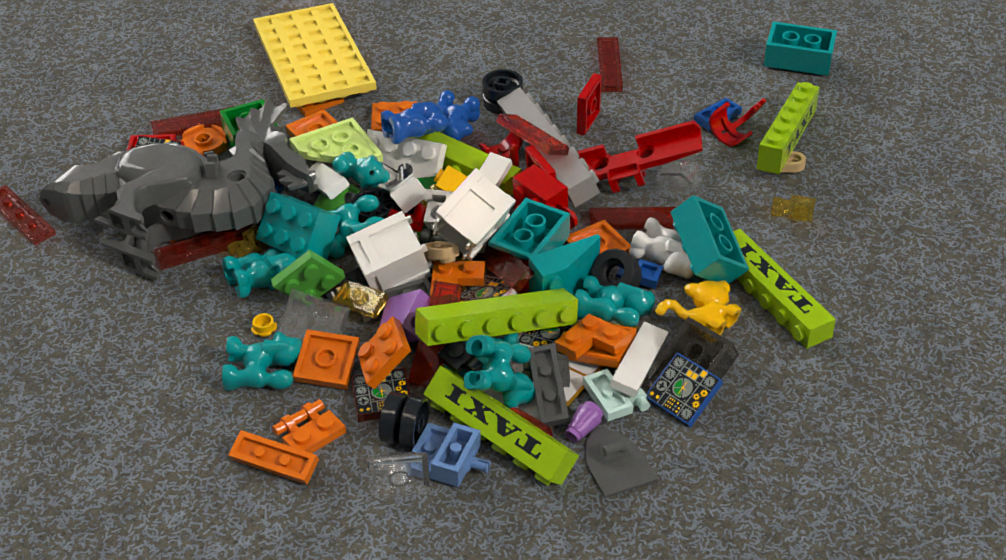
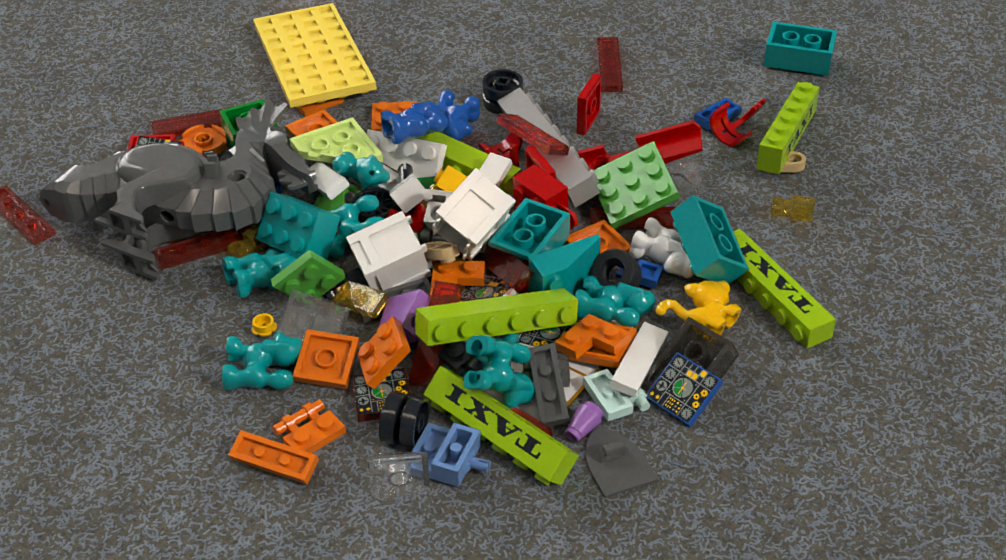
(635, 185): none -> bright green plate

